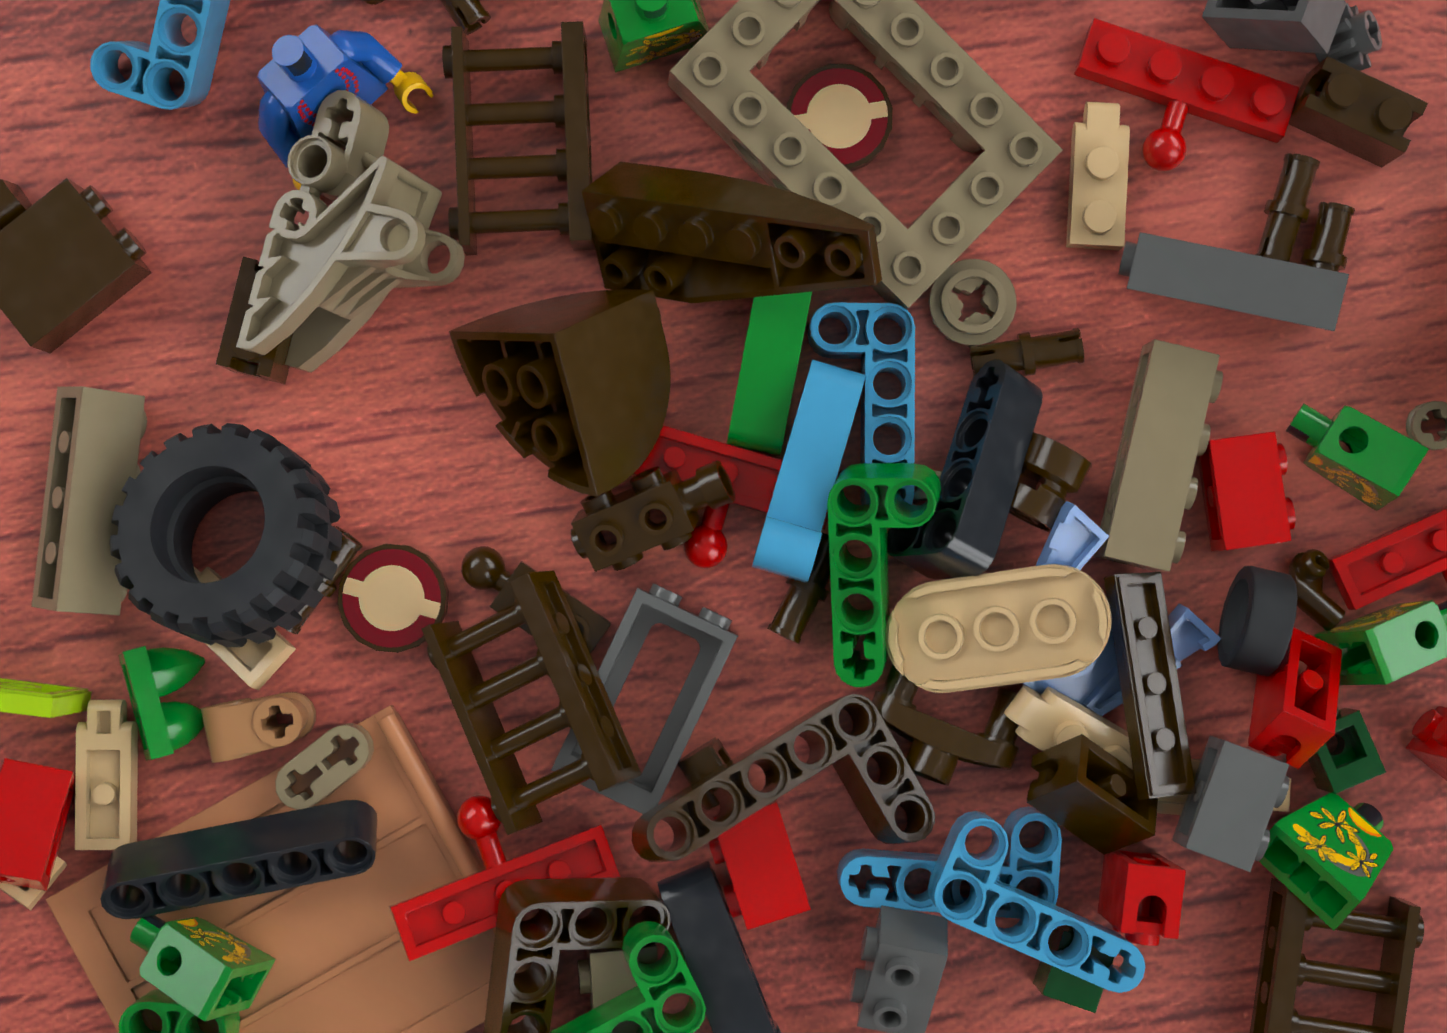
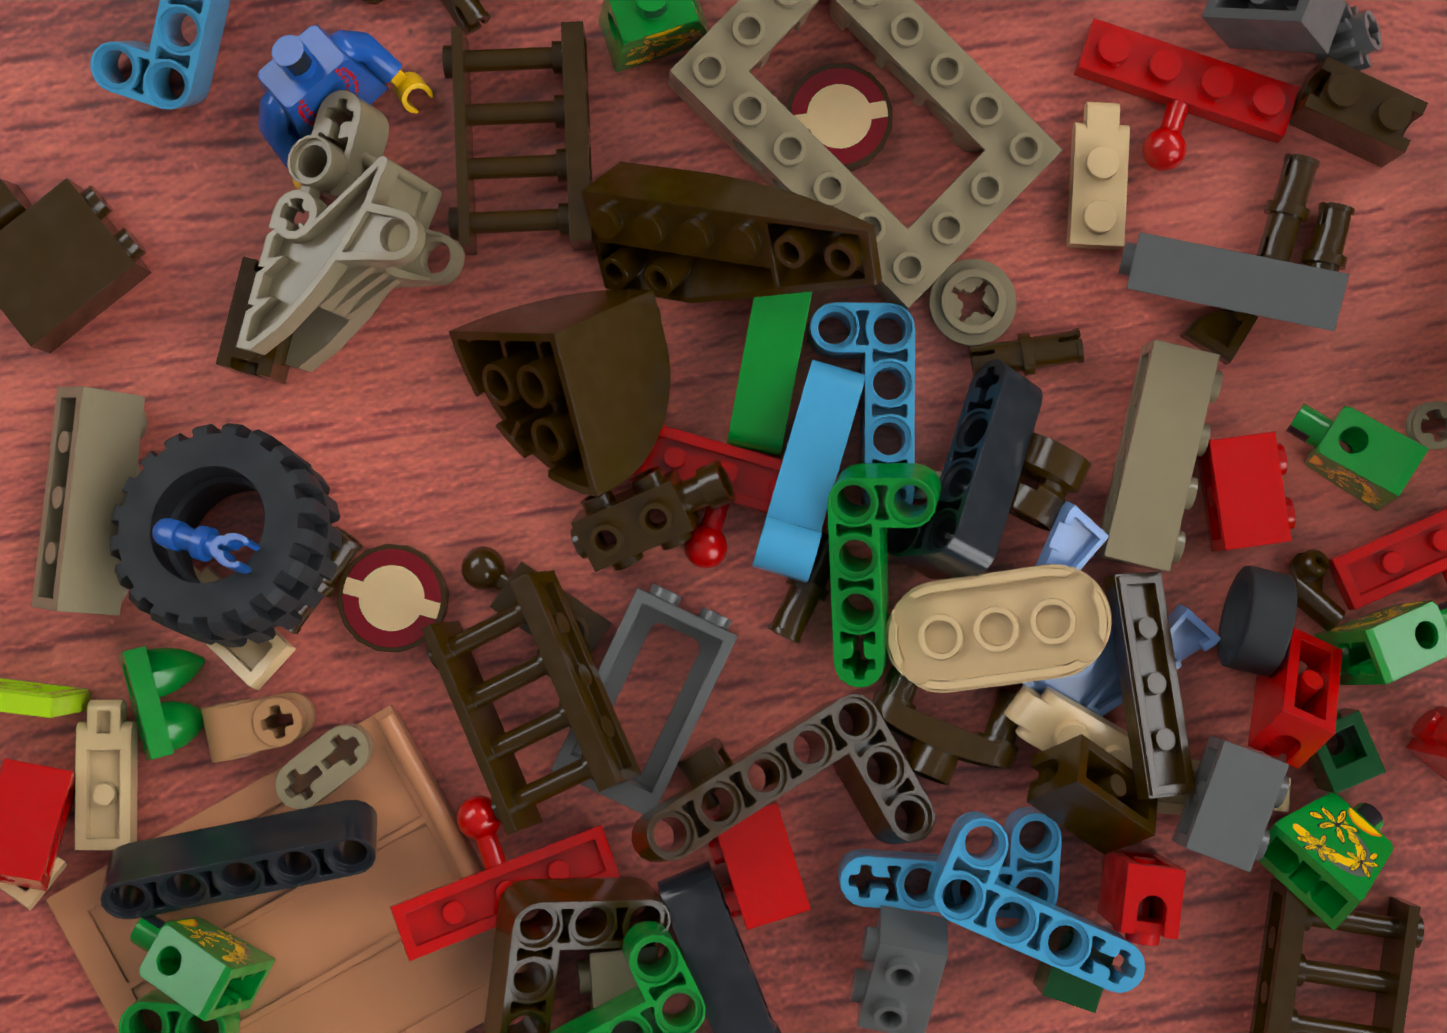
(202, 542): none -> blue piece
(1220, 332): none -> dark brown tile

